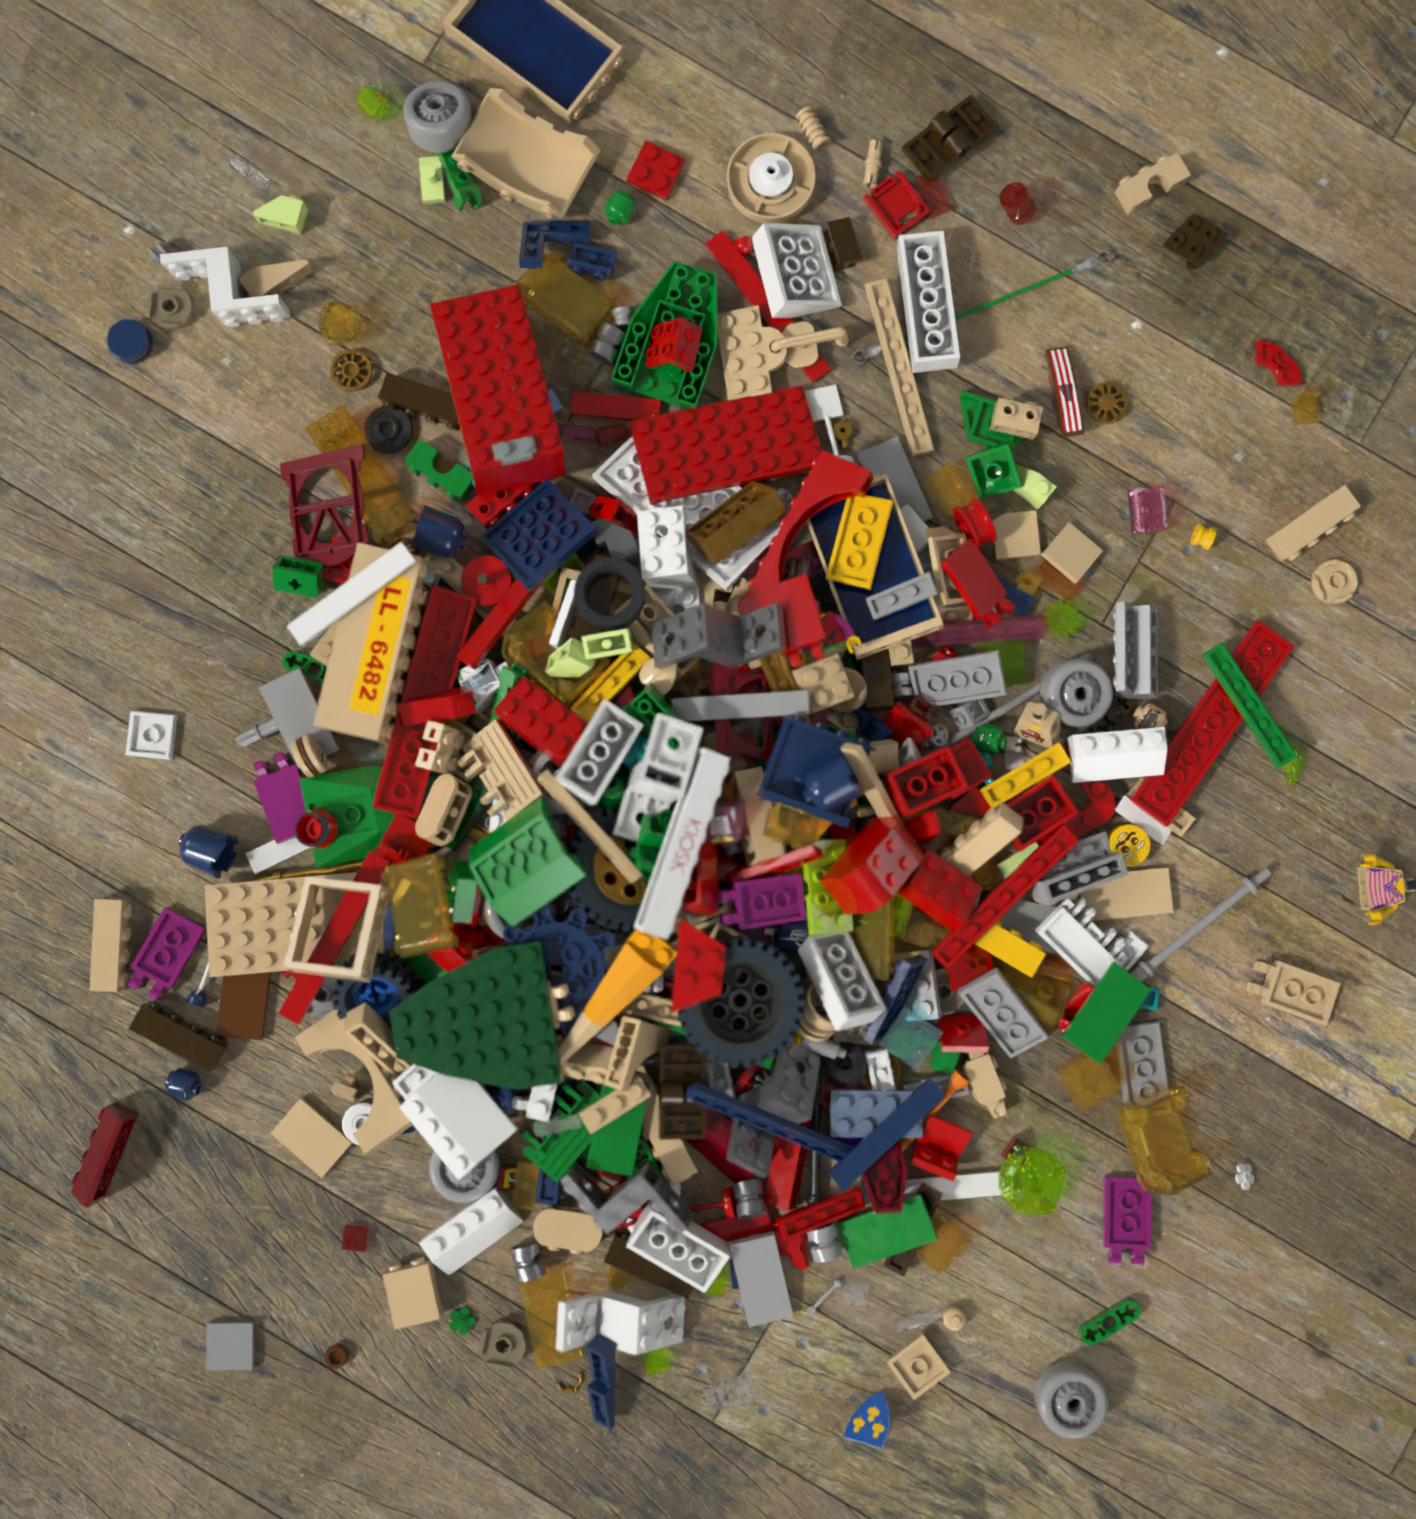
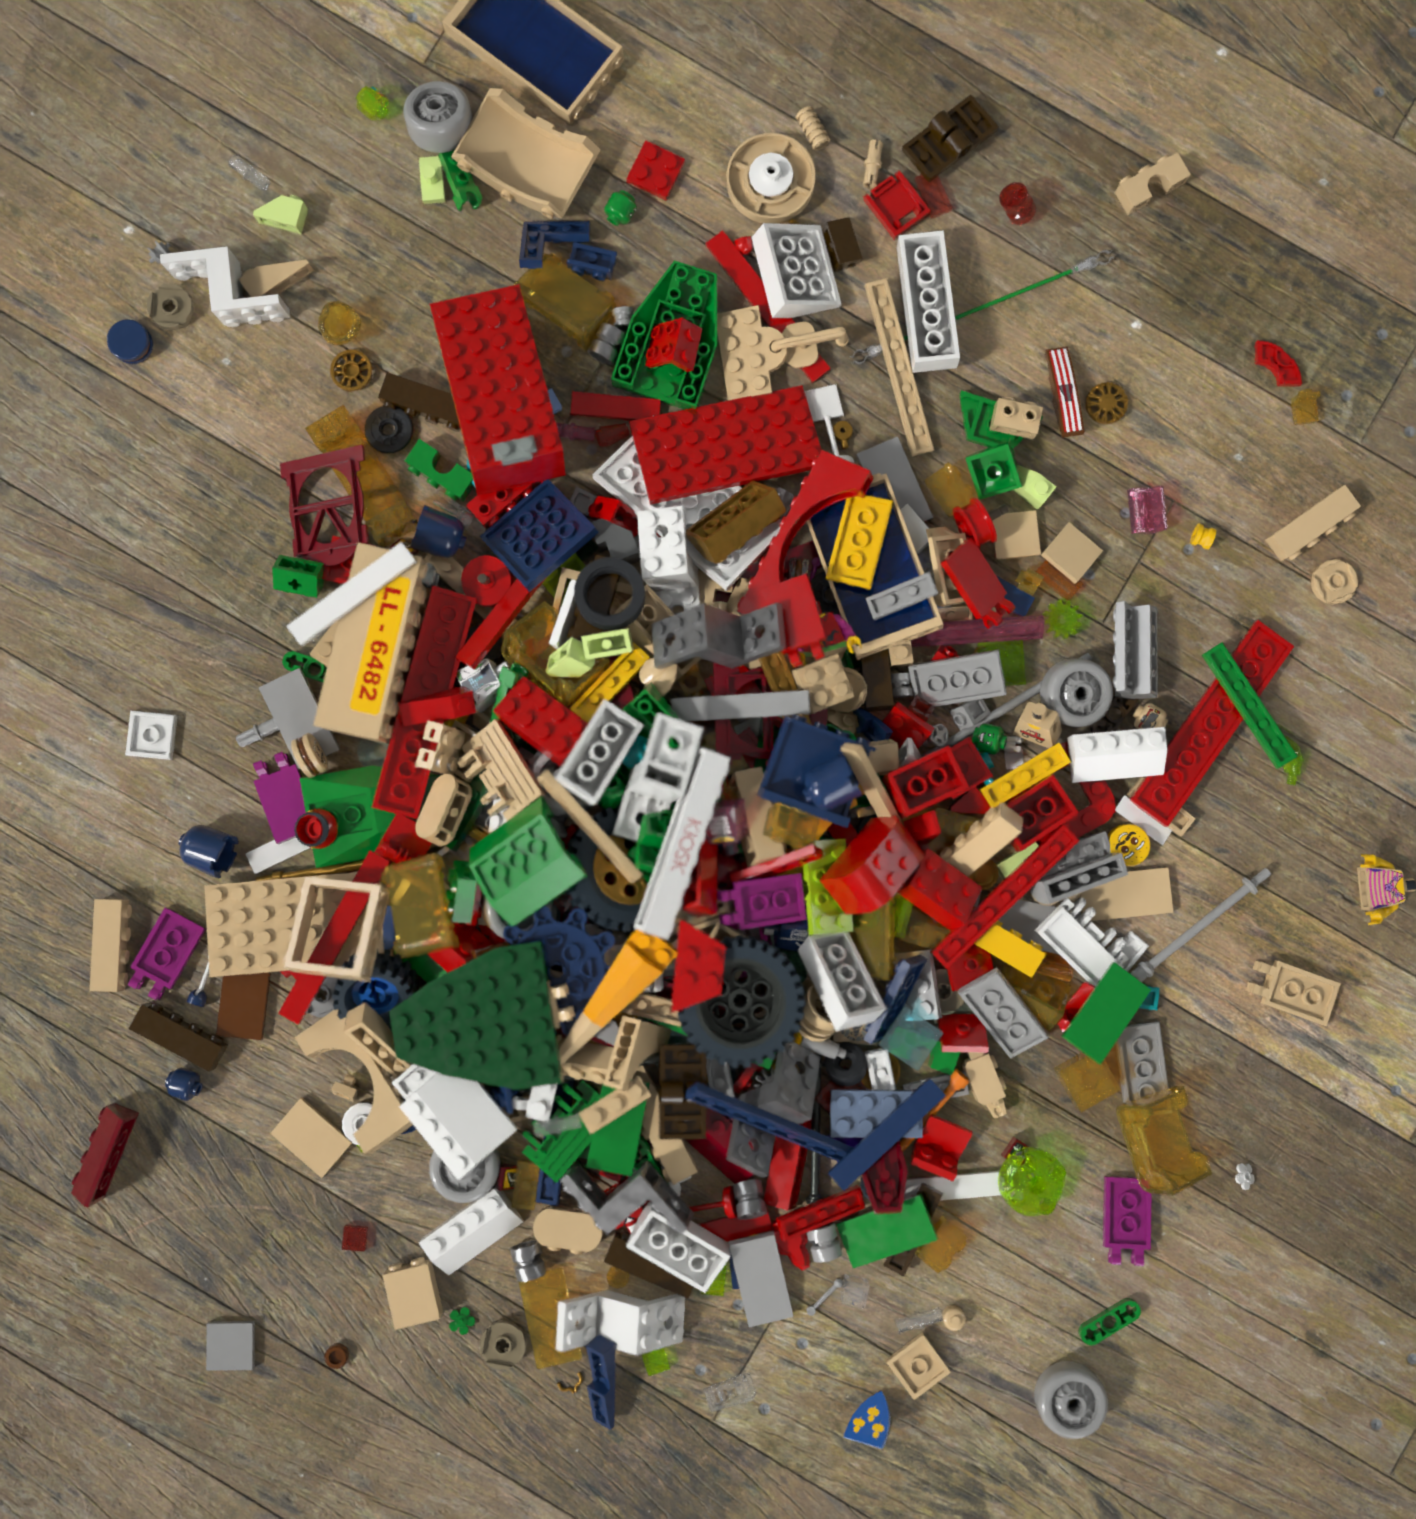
(1194, 240): dark brown hinge -> none

